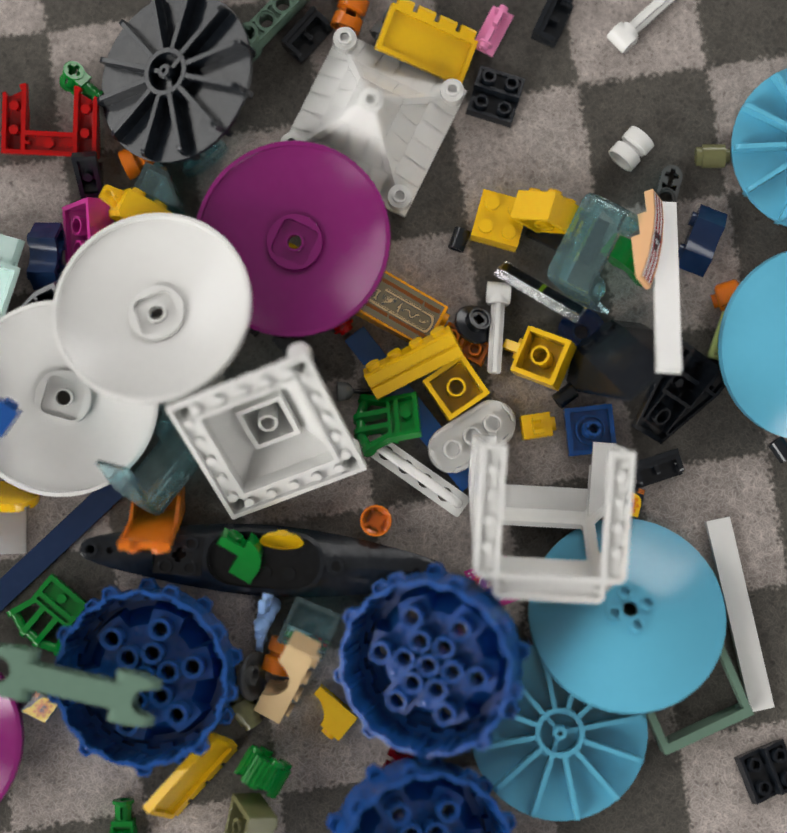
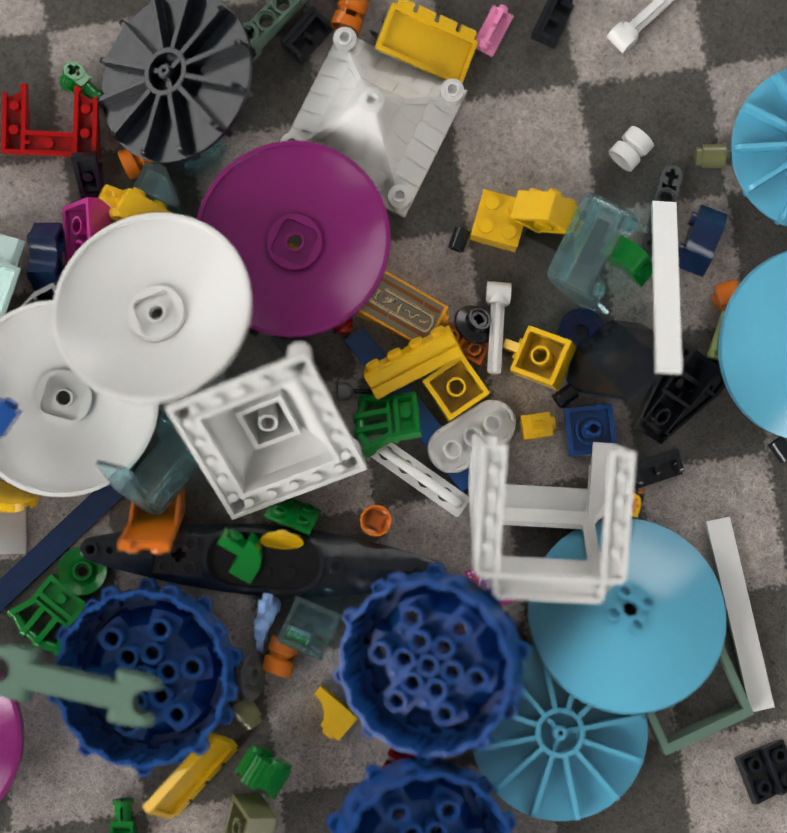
(39, 707): brick -> none
(70, 578): none -> green dish
(294, 515): none -> green hinge
(296, 659): tan arch -> none
(495, 96): black slope -> none
(540, 291): tile -> none
(648, 243): light nougat slope -> none

